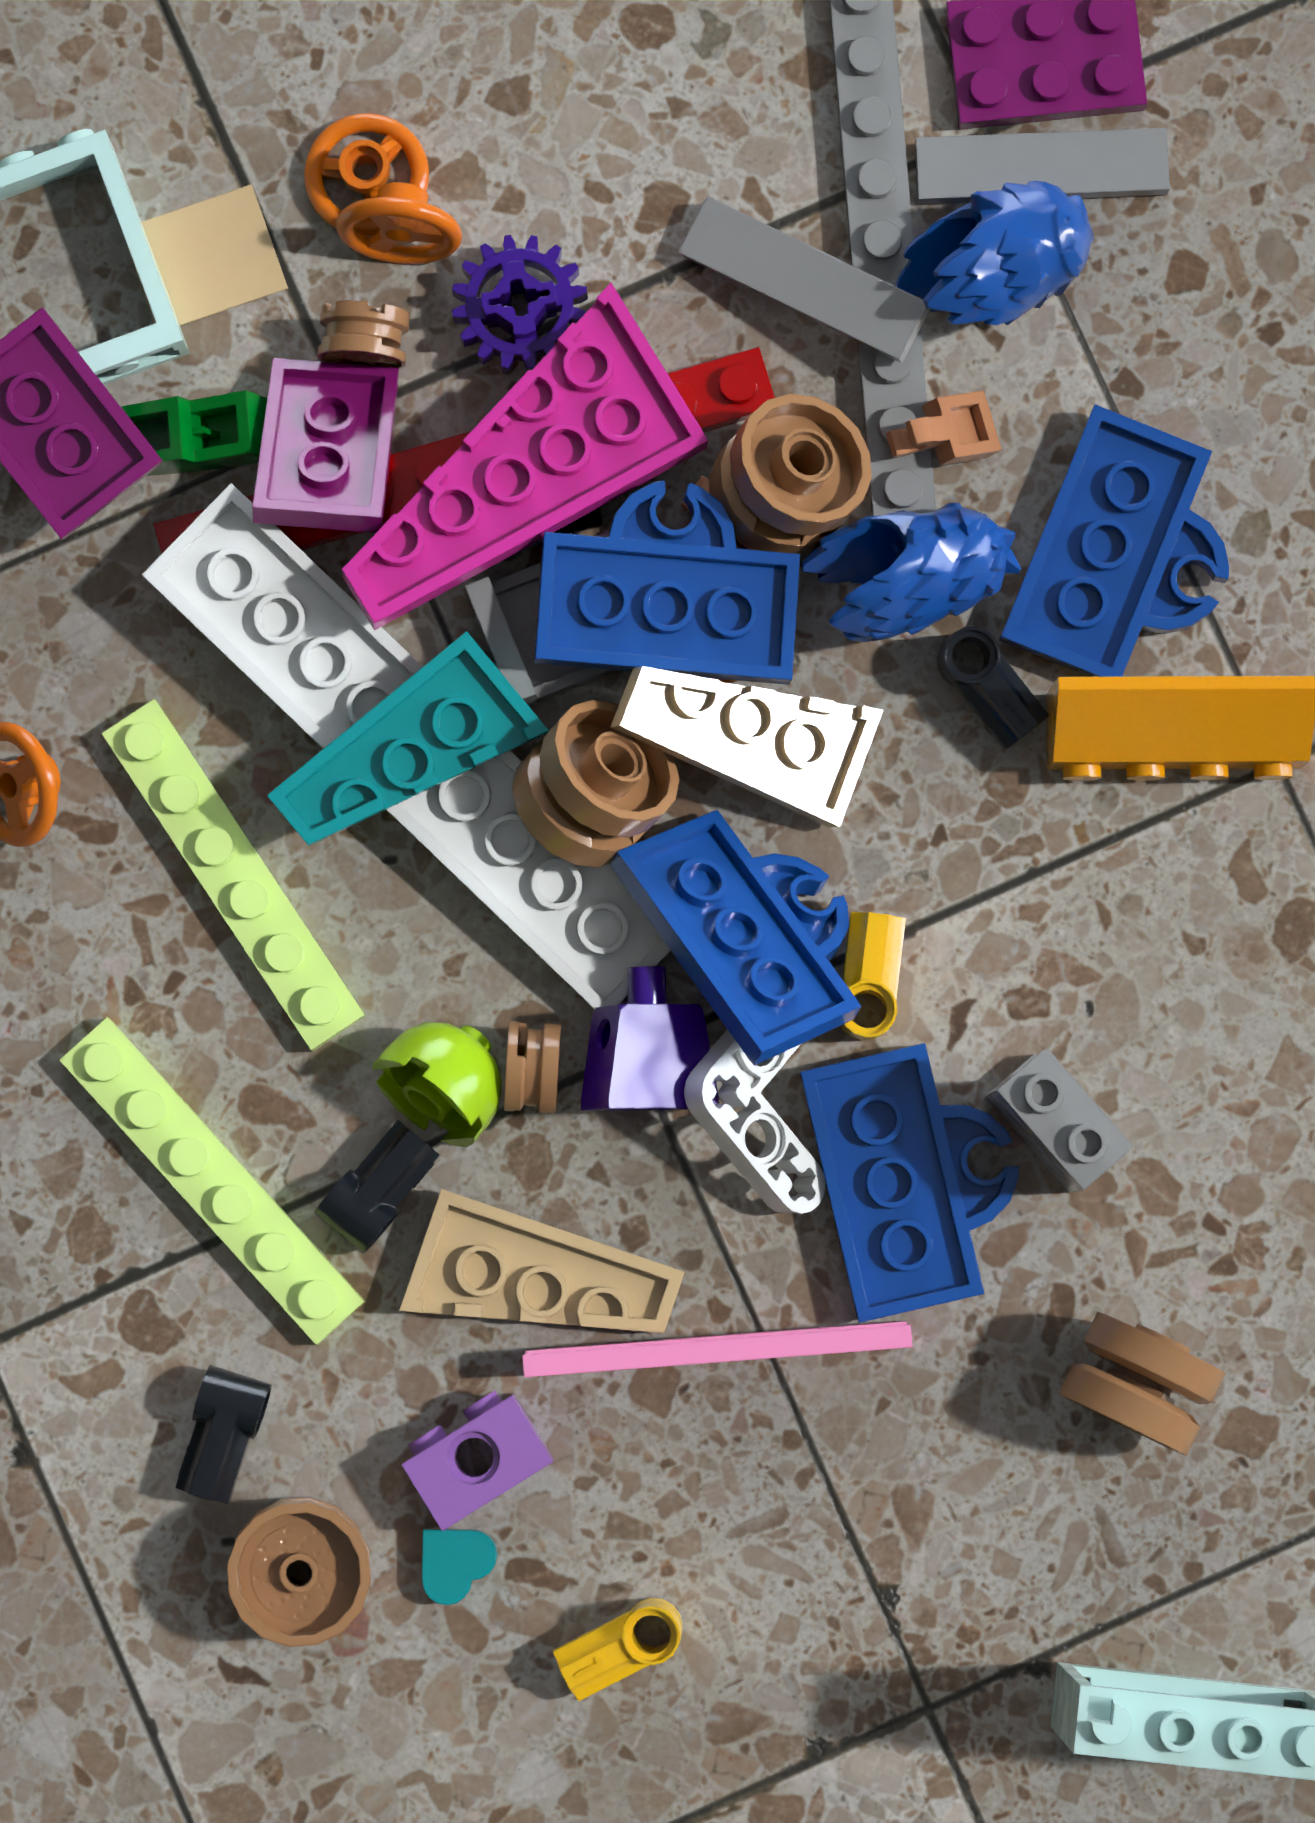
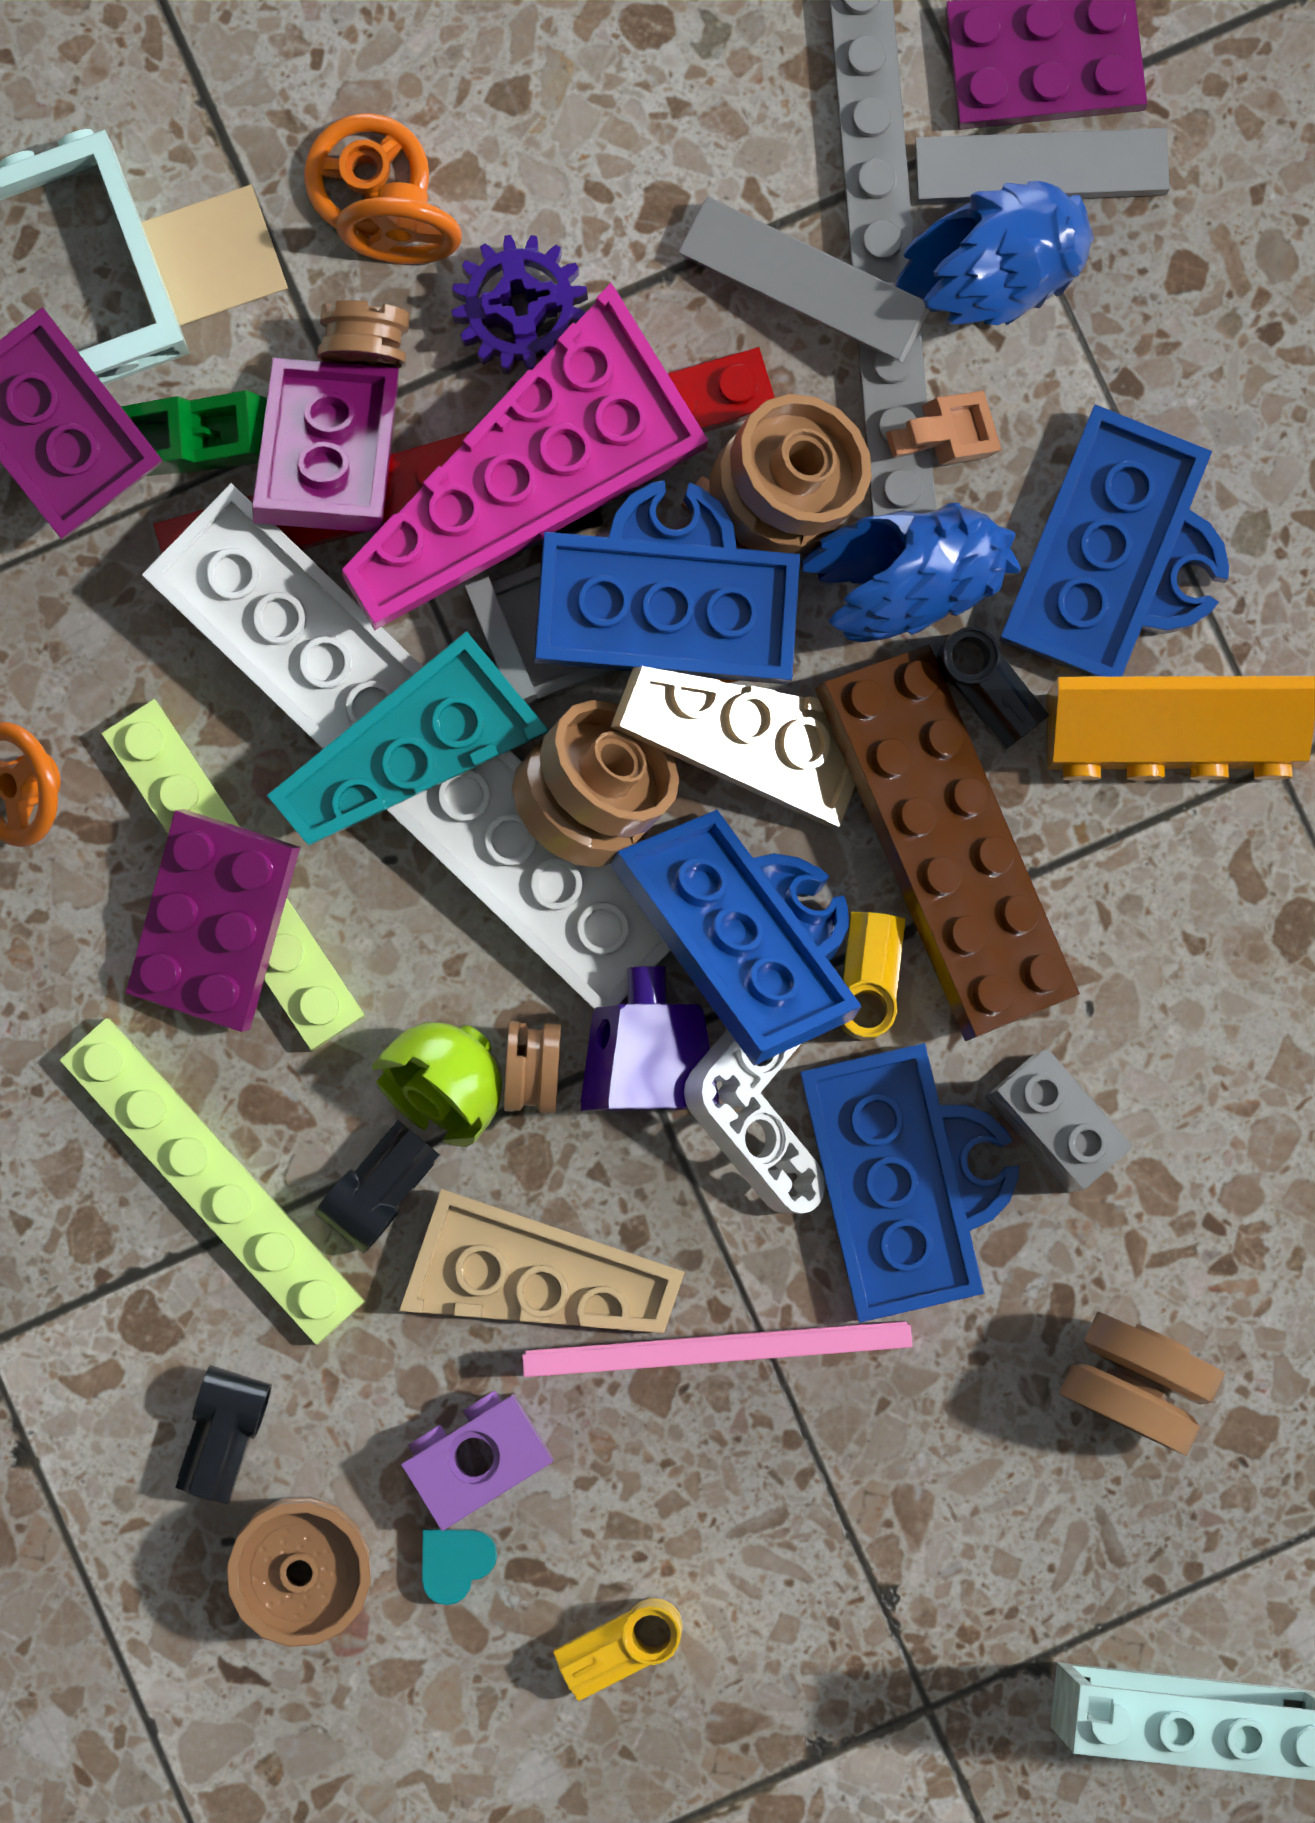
(212, 920): none -> magenta plate
(947, 841): none -> reddish brown plate

